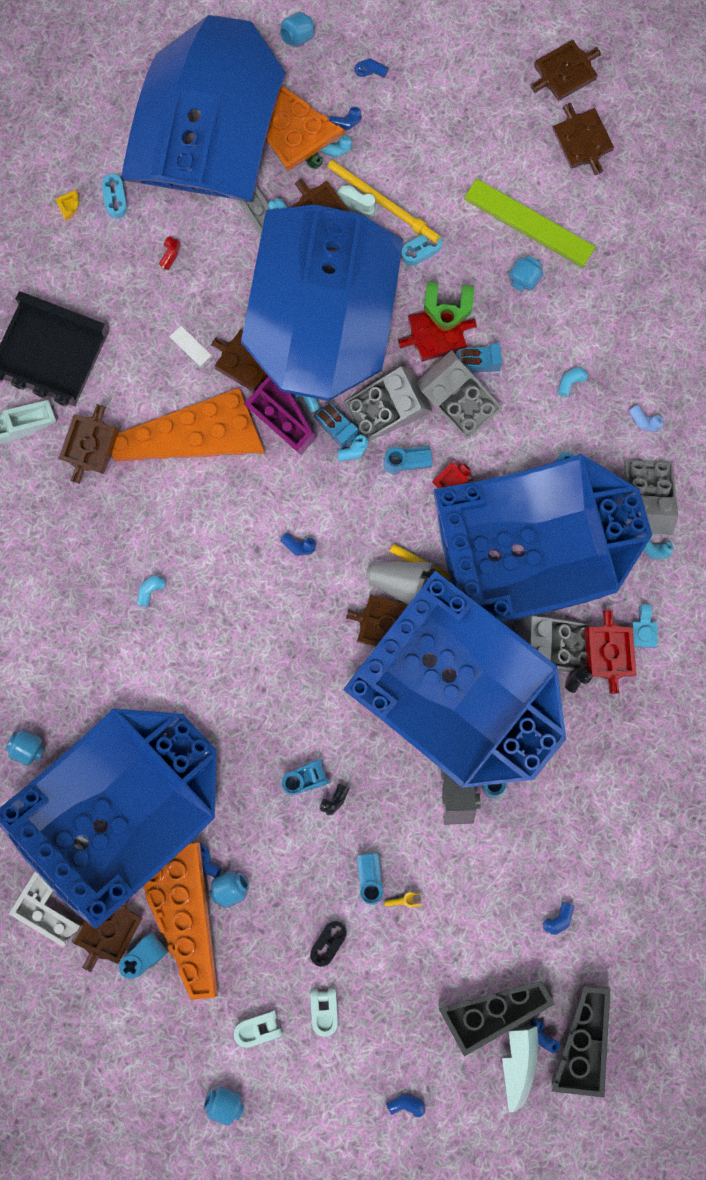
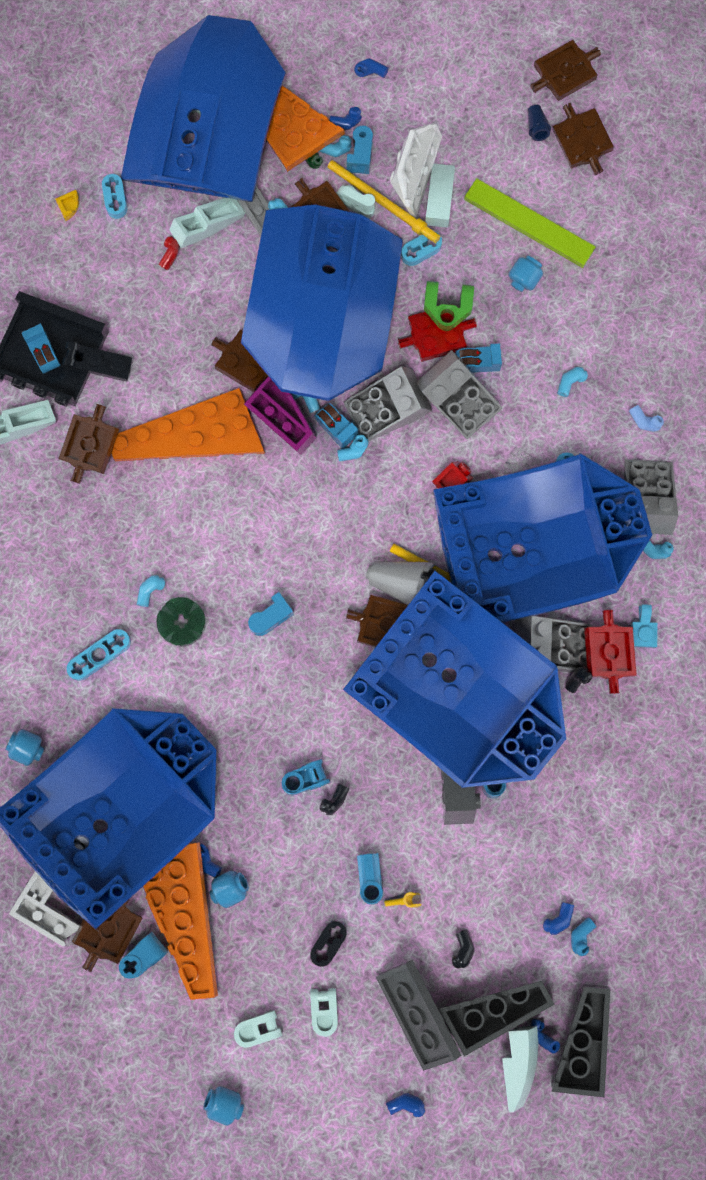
(41, 348): none -> dark azure leg
(97, 361): none -> black plate
(109, 638): none -> medium azure beam
(170, 613): none -> clear green plate
(190, 345): white sticker -> none
(205, 221): none -> light aqua slope
(264, 622): none -> dark azure leg
(297, 29): dark azure head -> none
(299, 548): blue arm -> none
(362, 143): none -> dark azure leg
(410, 459): dark azure piece -> none
(415, 165): none -> white wedge
(418, 1015): none -> dark grey plate
(440, 195): none -> light aqua slope
(466, 950): none -> black arm
(538, 124): none -> dark blue cone
(579, 937): none -> dark azure arm

